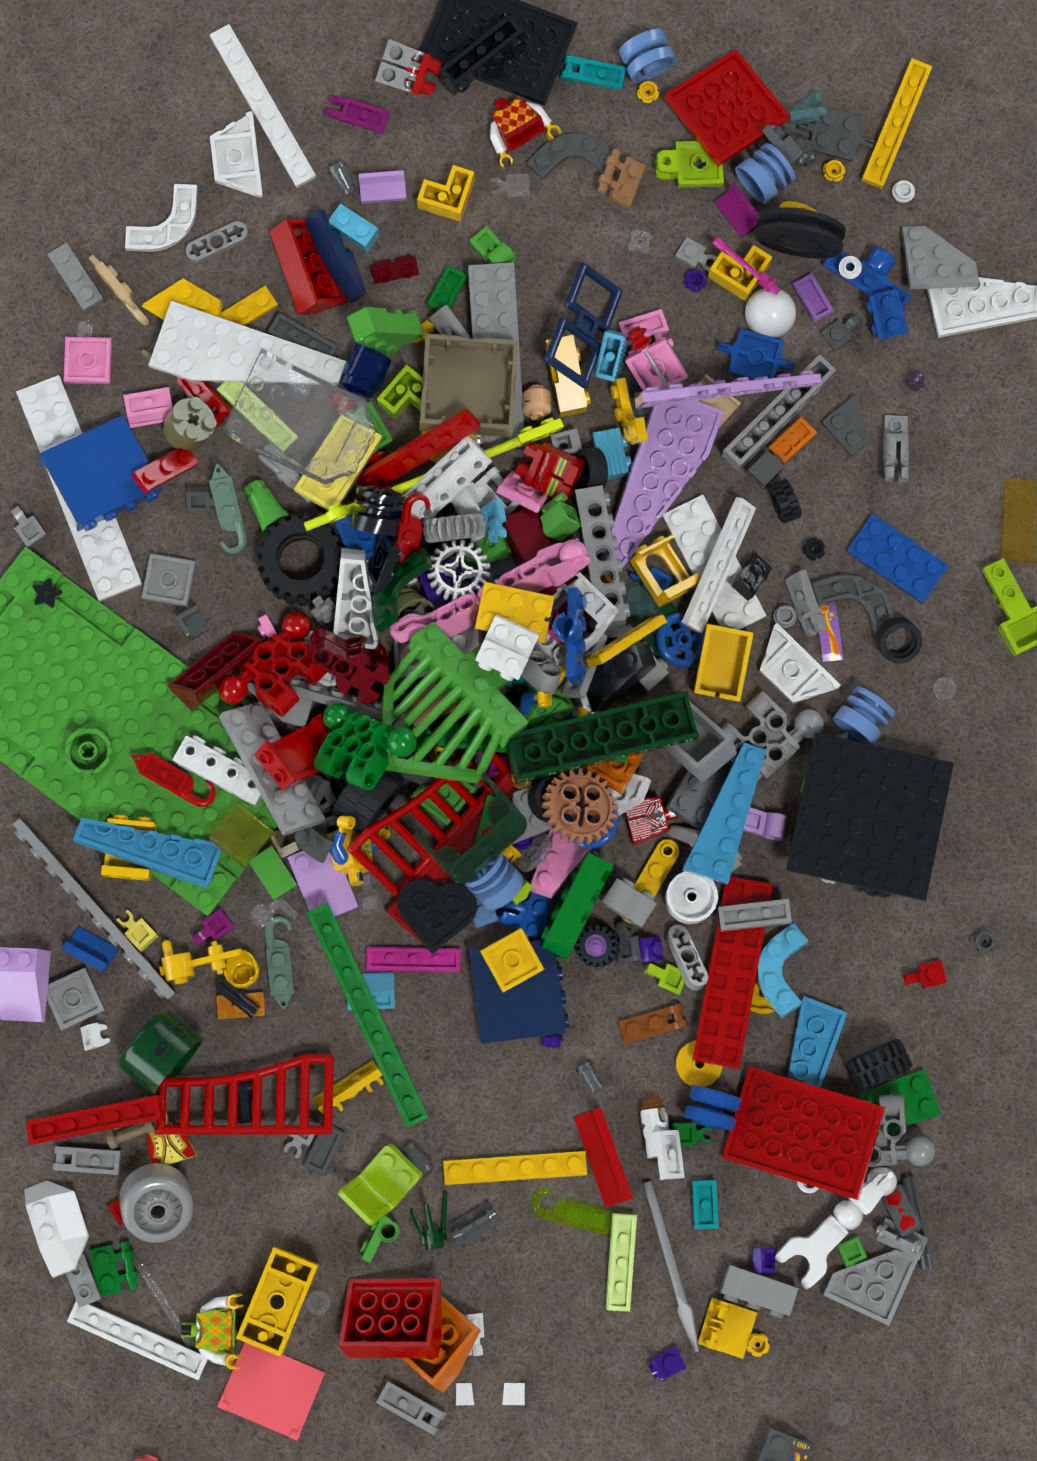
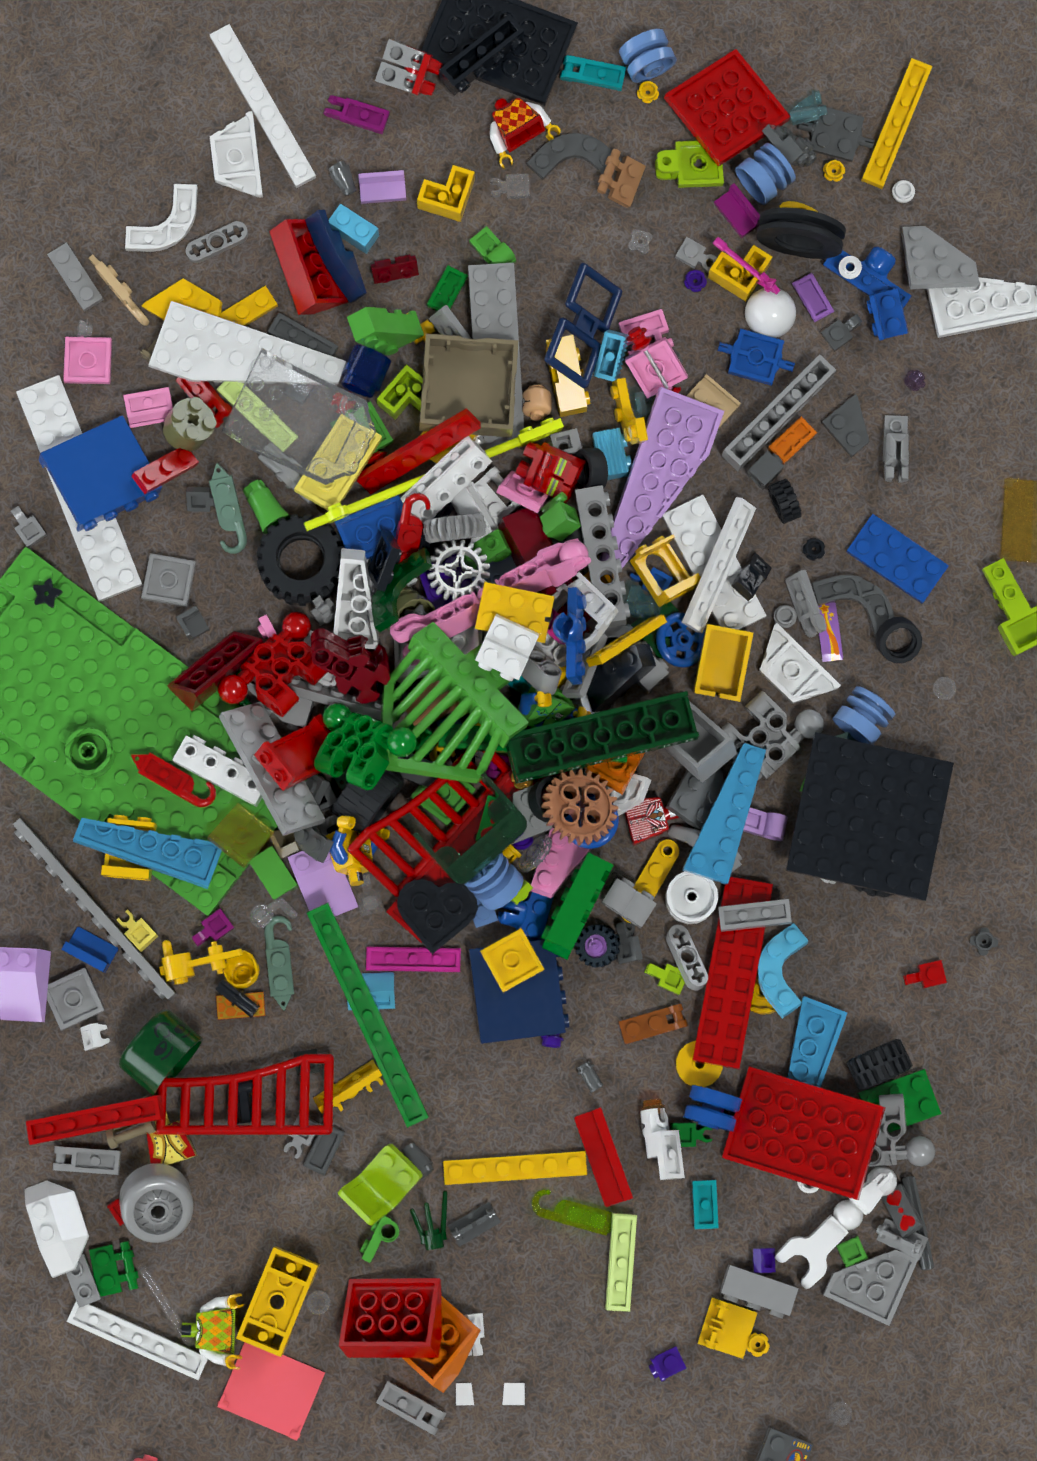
(378, 510): black wheel -> none
(494, 516): medium azure plate -> none
(651, 949): dark purple plate -> none
(684, 1309): light grey piece -> none
(718, 389): lavender wing -> none

